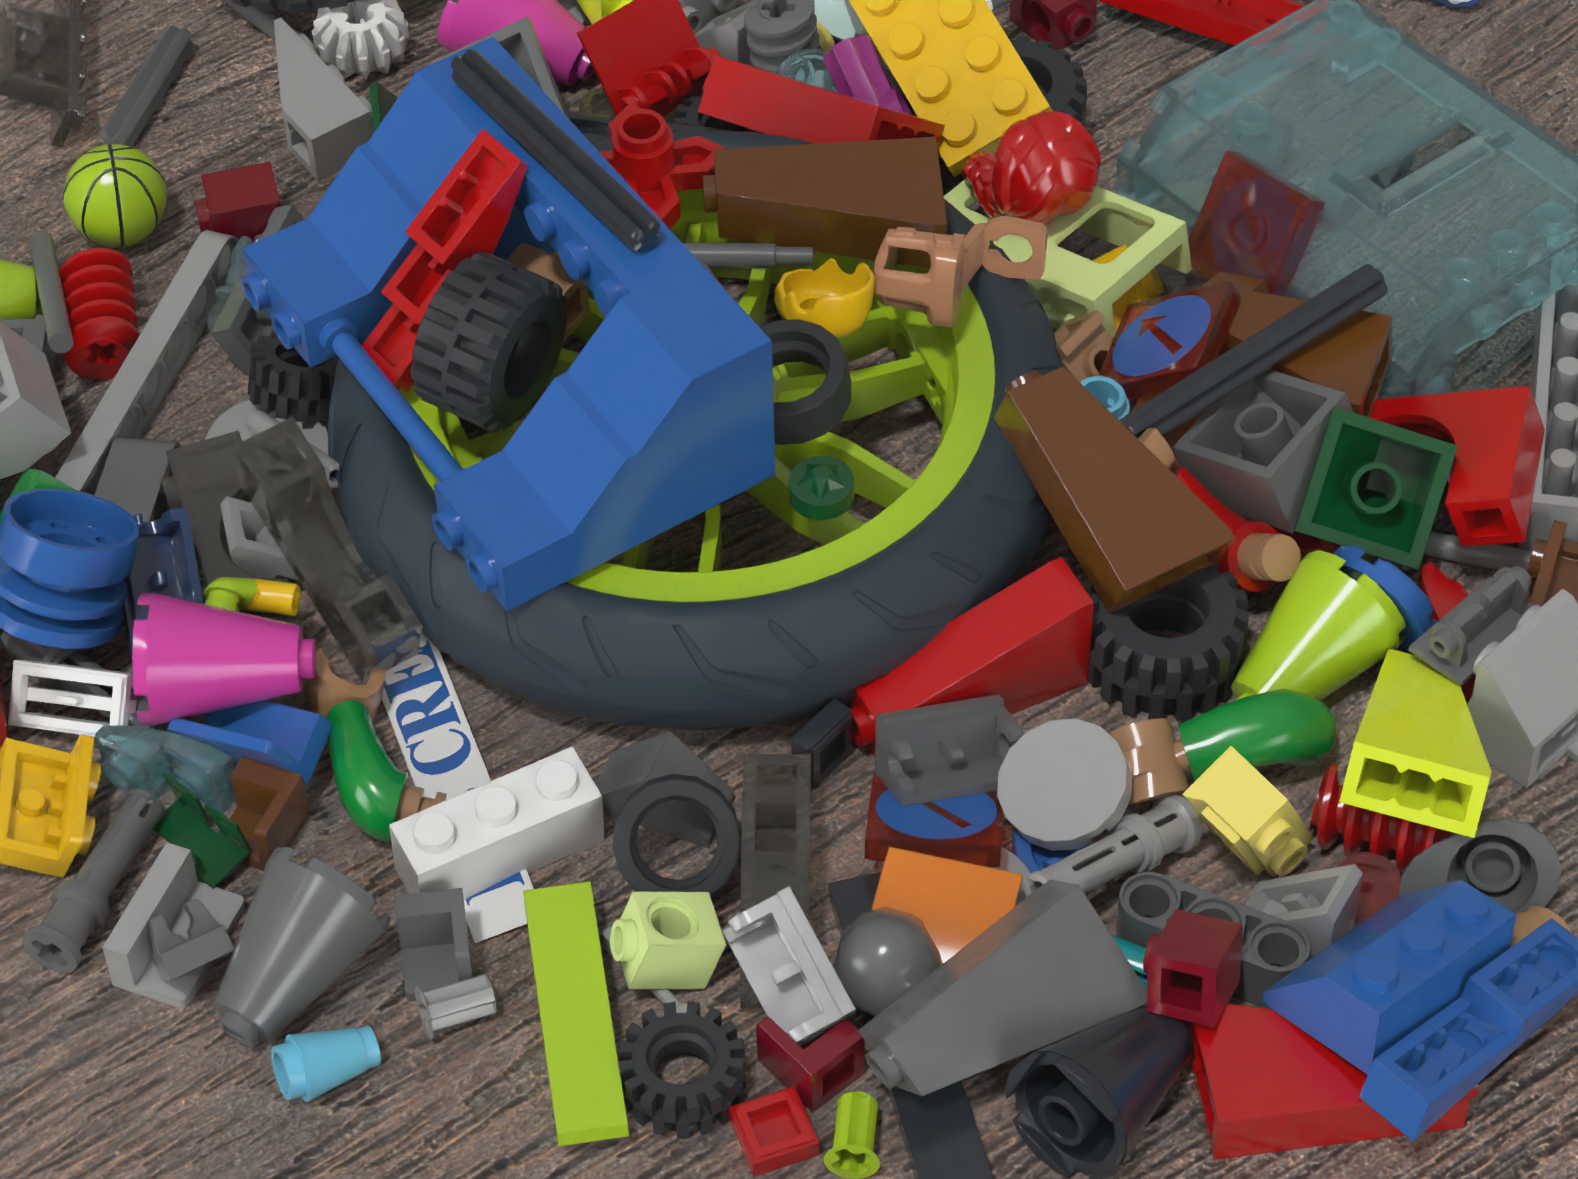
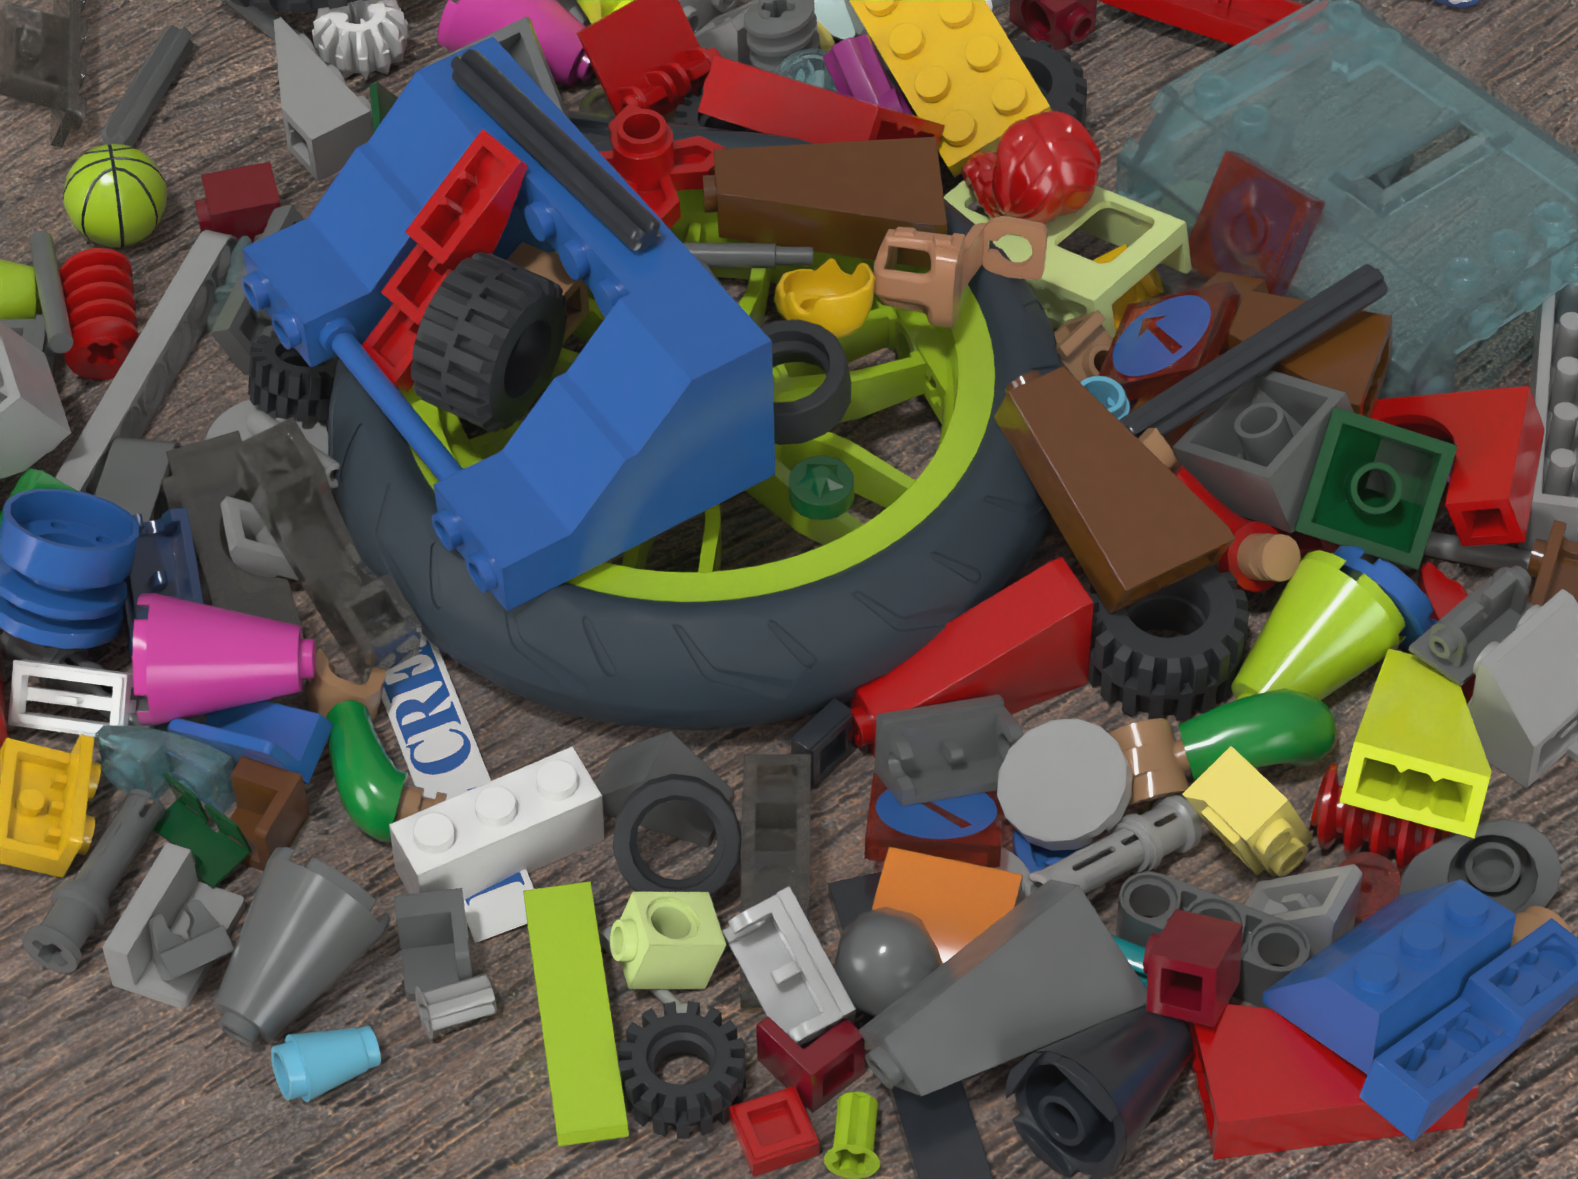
(254, 595): arm -> none

